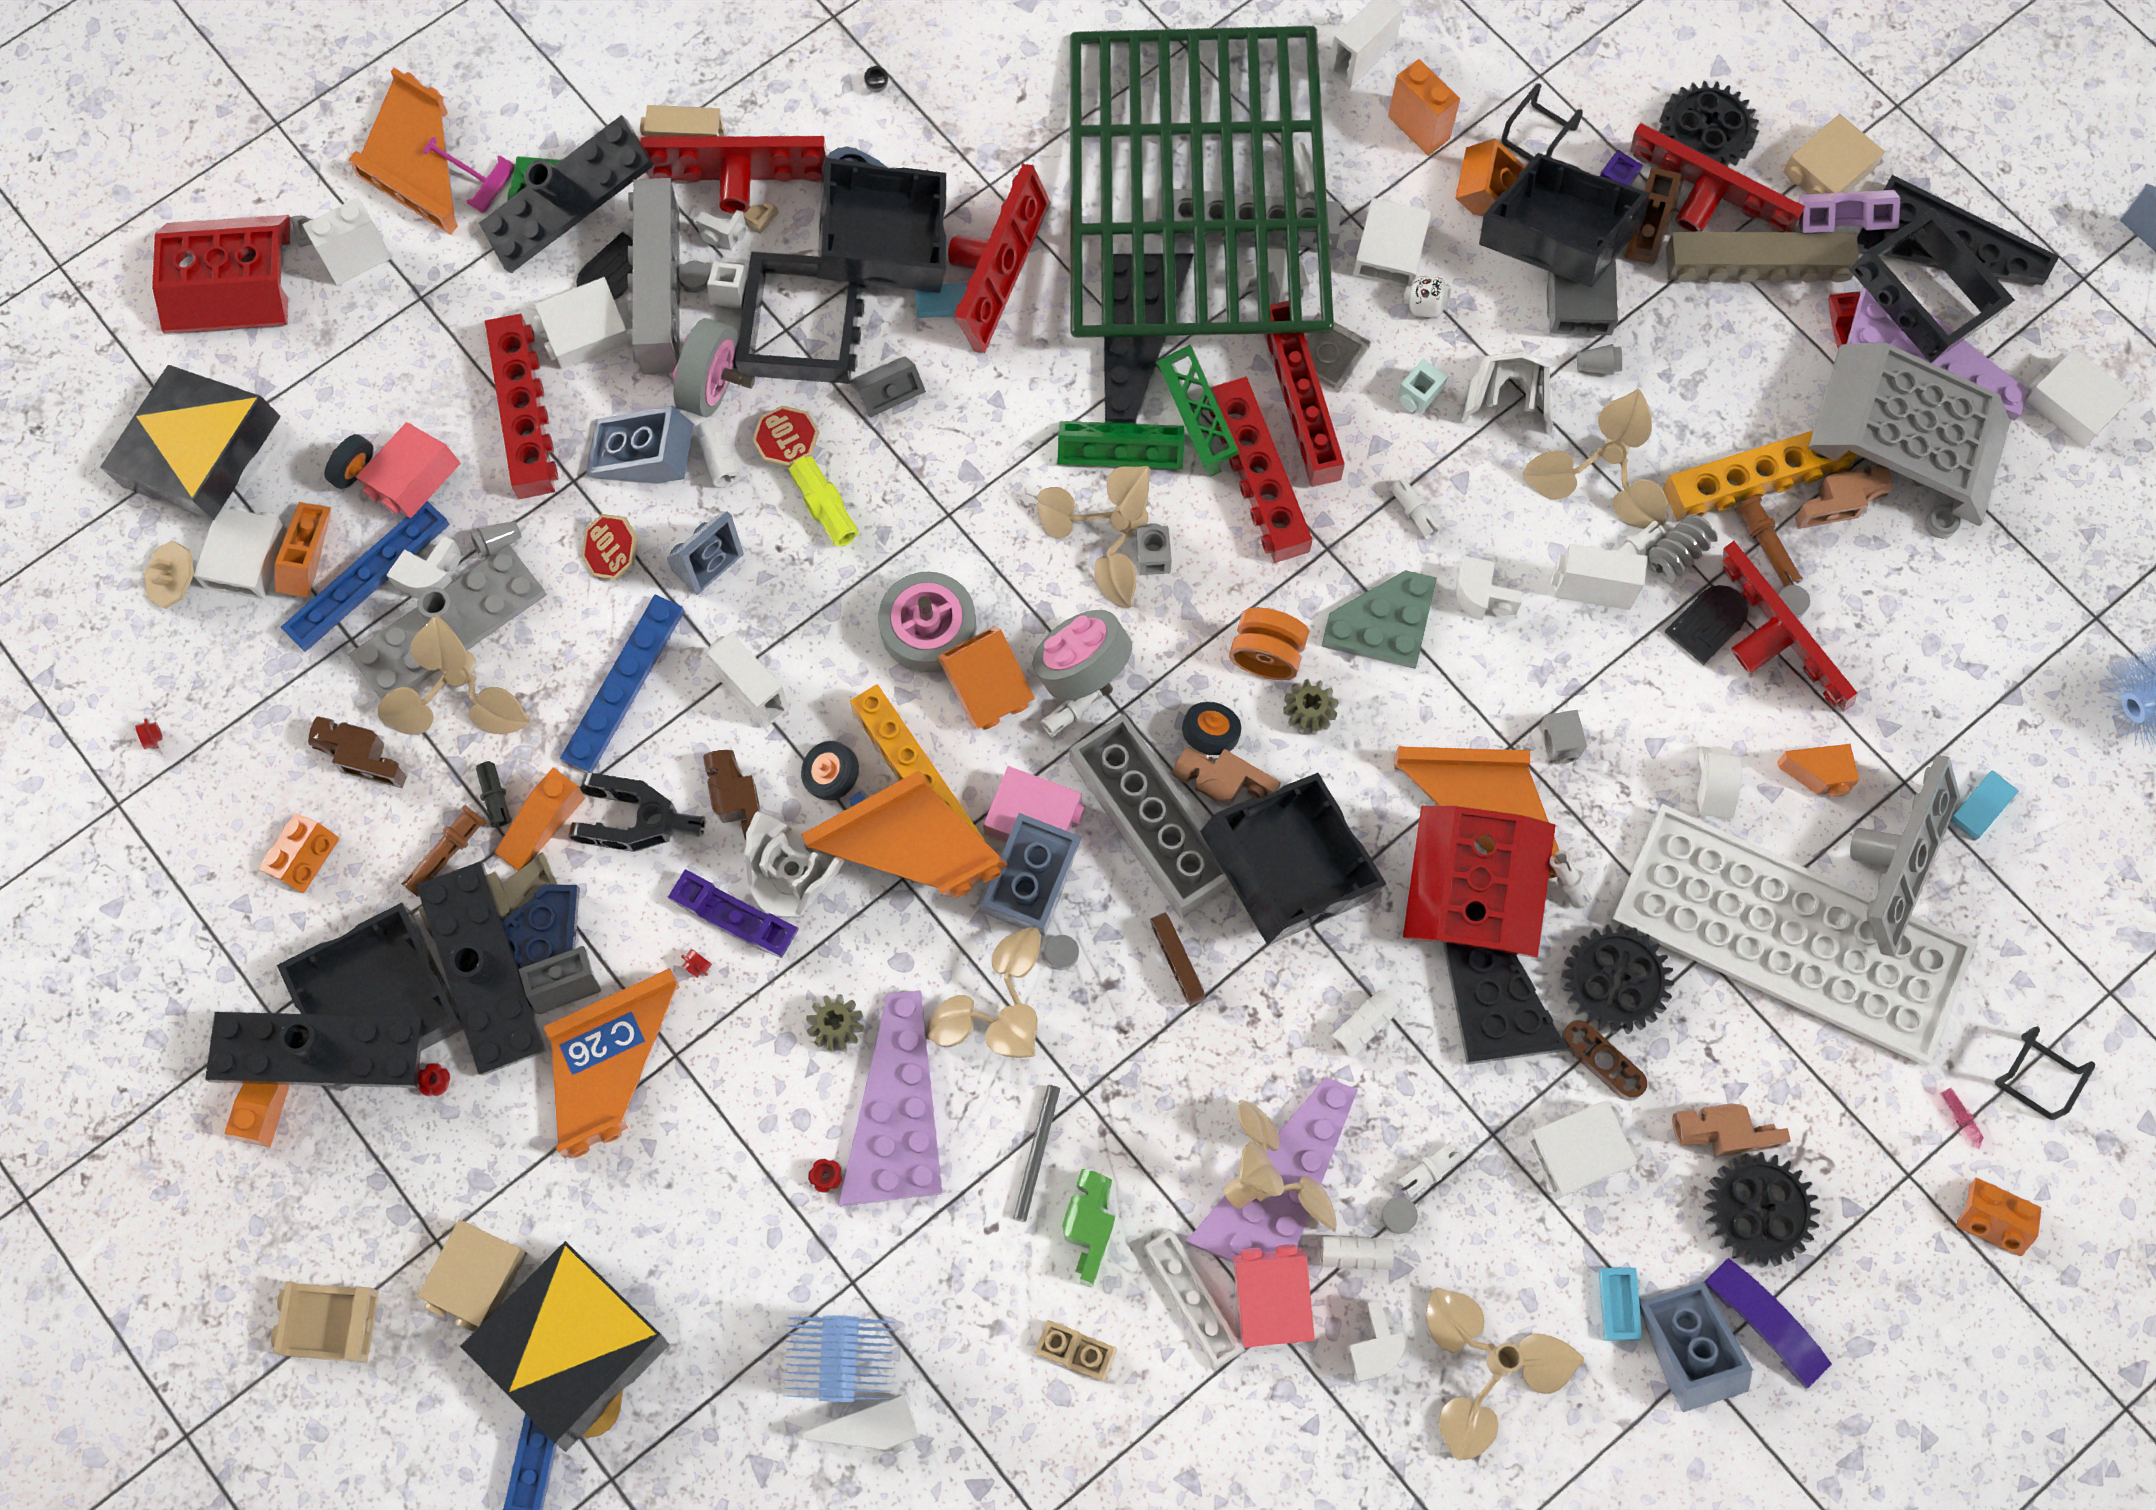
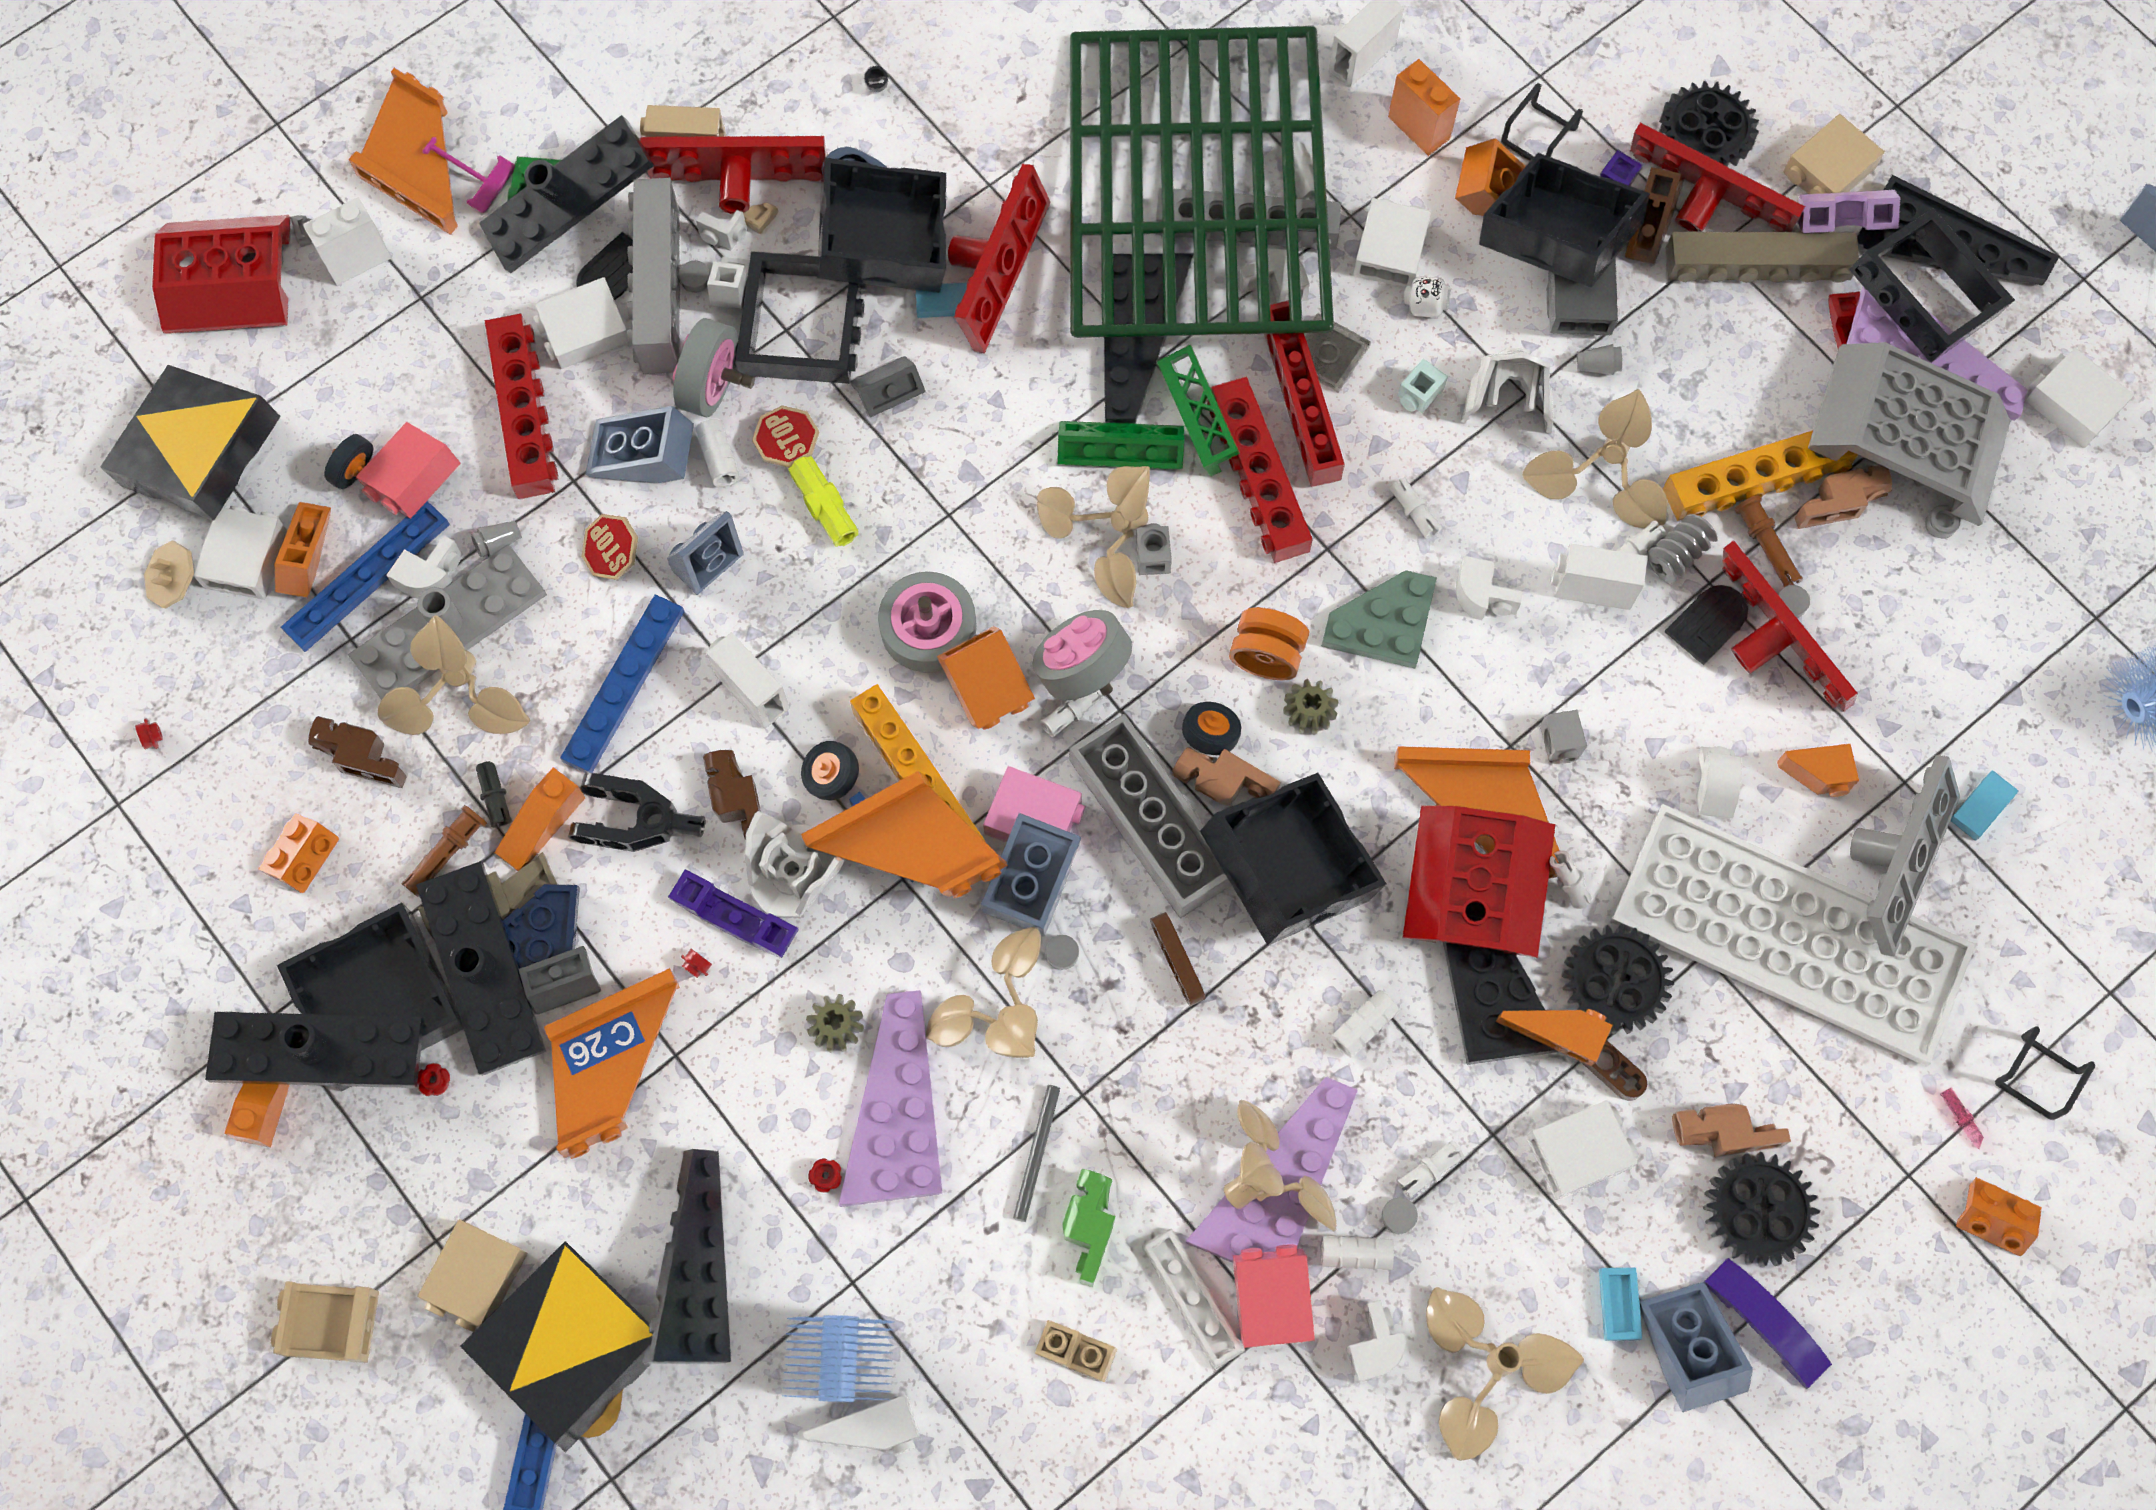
(692, 1278): none -> black wing
(1567, 1031): none -> orange slope

